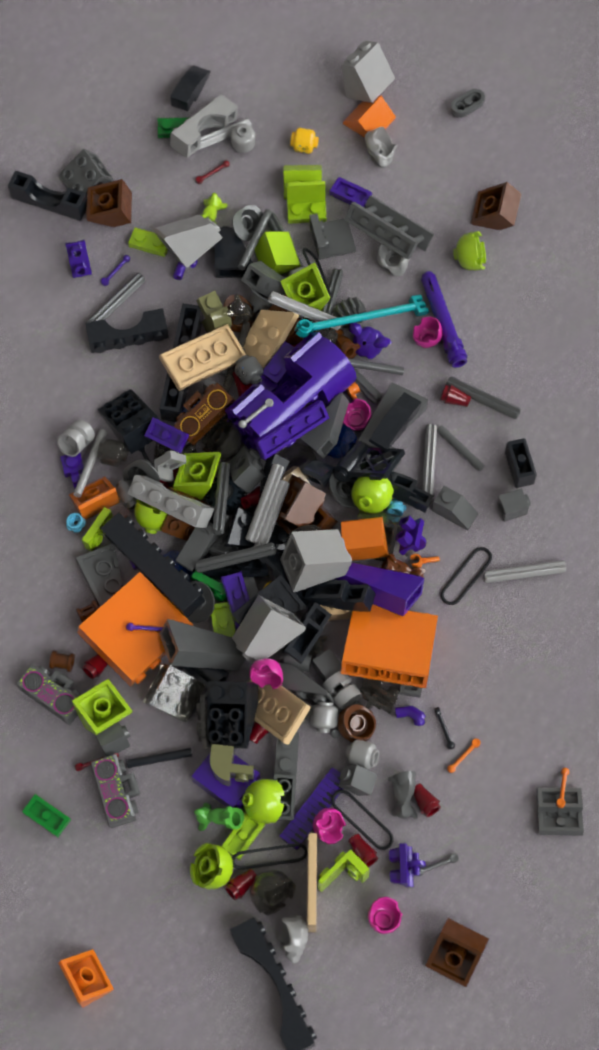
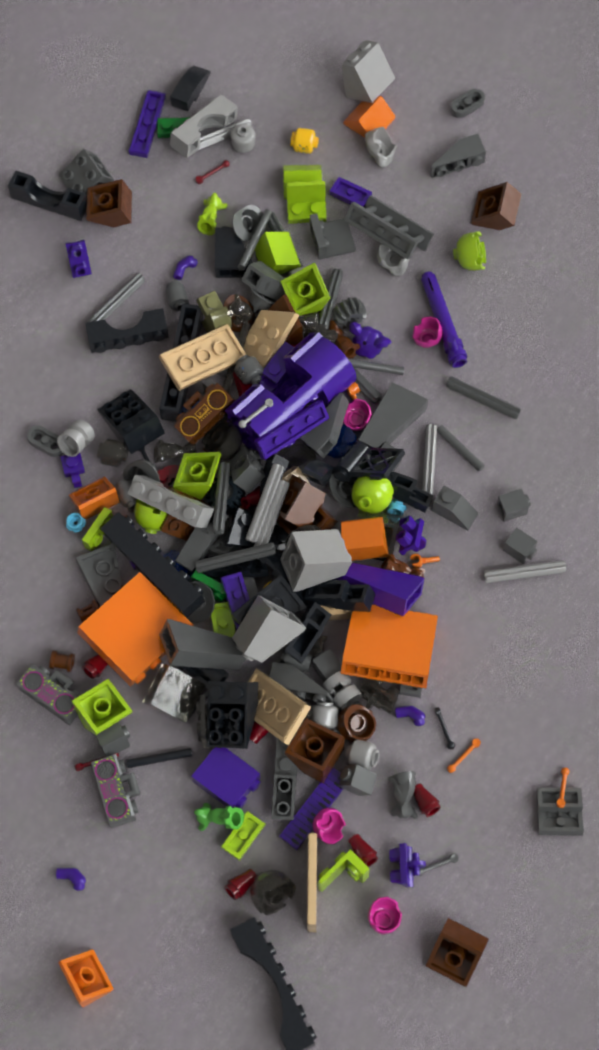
(46, 815): green plate -> none
(47, 440): none -> dark grey plate
(73, 875): none -> dark purple arm
(89, 464): light grey bar -> none
(105, 281): dark purple hinge -> none
(130, 626): dark purple hinge -> none
(147, 124): none -> dark purple tile
(147, 242): lime plate -> none
(166, 435): dark purple plate -> none
(167, 463): light grey bracket -> none
(176, 295): none -> dark grey brick
(189, 238): light grey slope -> none
(211, 867): lime cylinder -> none
(223, 768): olive brick -> none
(263, 801): lime cylinder -> none
(266, 673): dark pink hair -> none
(271, 863): black piece -> none
(294, 936): light grey hair -> none
(300, 308): light grey axle -> none
(315, 750): none -> reddish brown slope
(319, 265): black piece -> none
(369, 813): black piece -> none
(395, 421): black slope -> none
(415, 304): teal hinge -> none
(454, 396): dark red cone -> none
(463, 154): none -> dark grey slope
(472, 582): black piece -> none
(520, 463): black brick -> none
(520, 546): none -> dark grey brick

